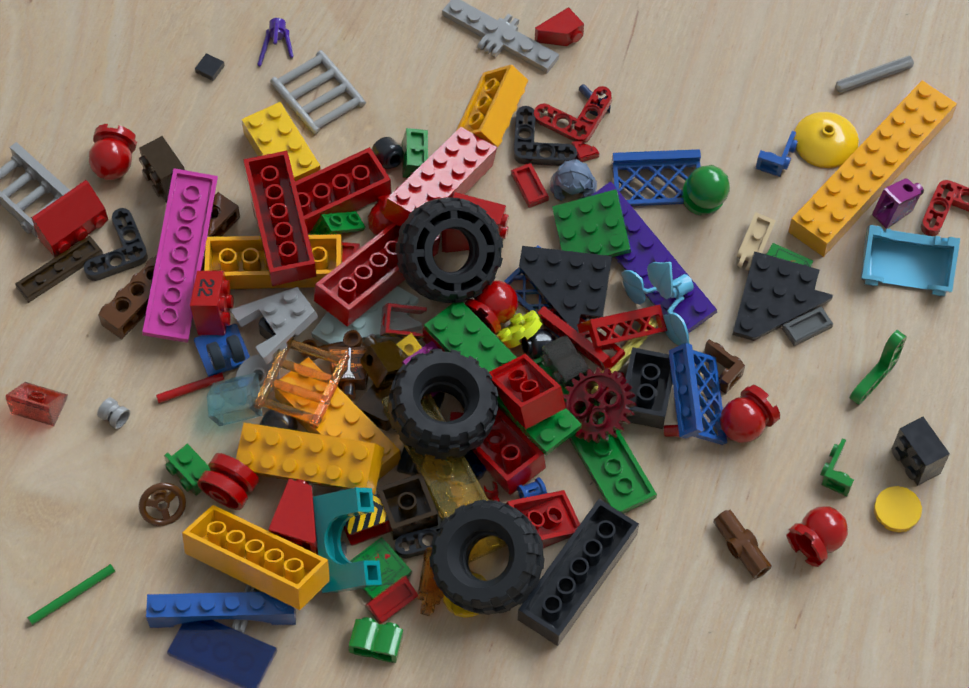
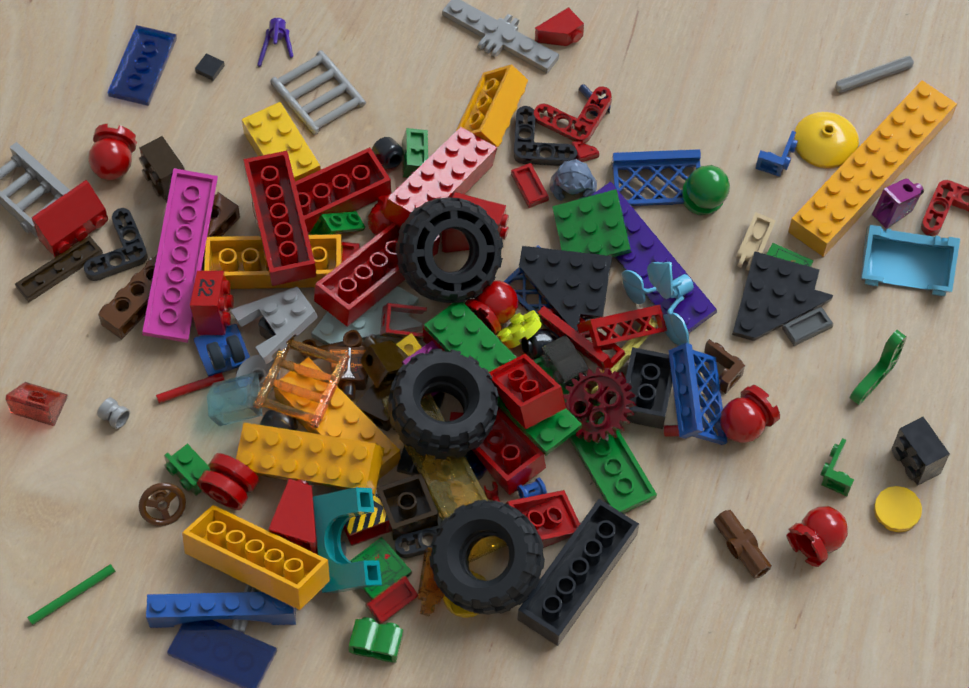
(142, 65): none -> clear blue tile

